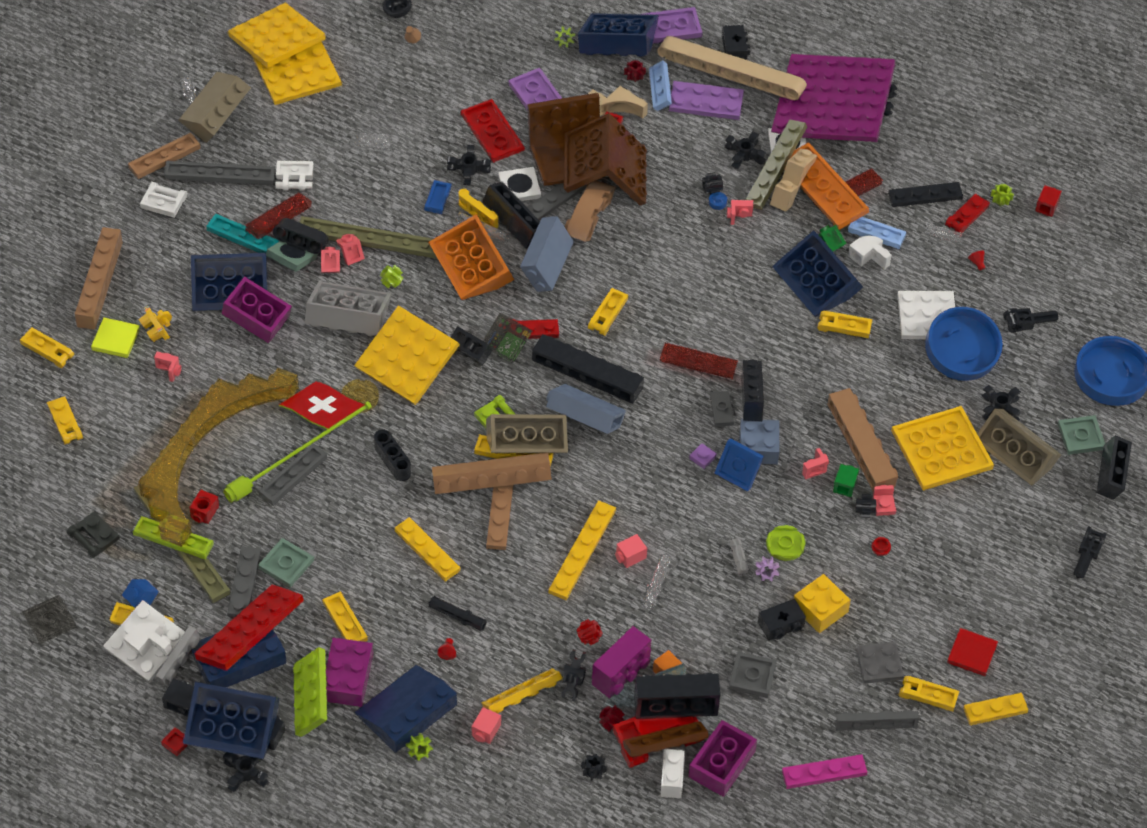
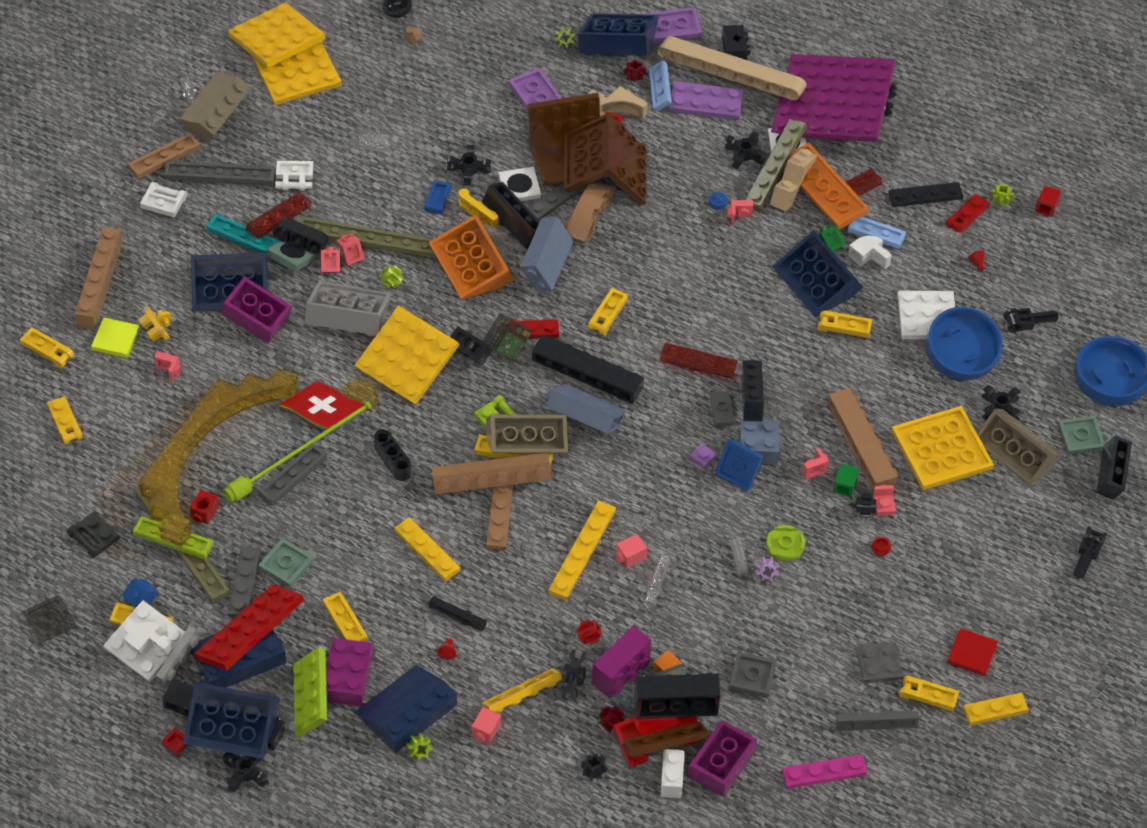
(492, 130): red tile -> none
(712, 183): black gear -> none
(781, 620): black brick -> none
(822, 603): yellow brick -> none

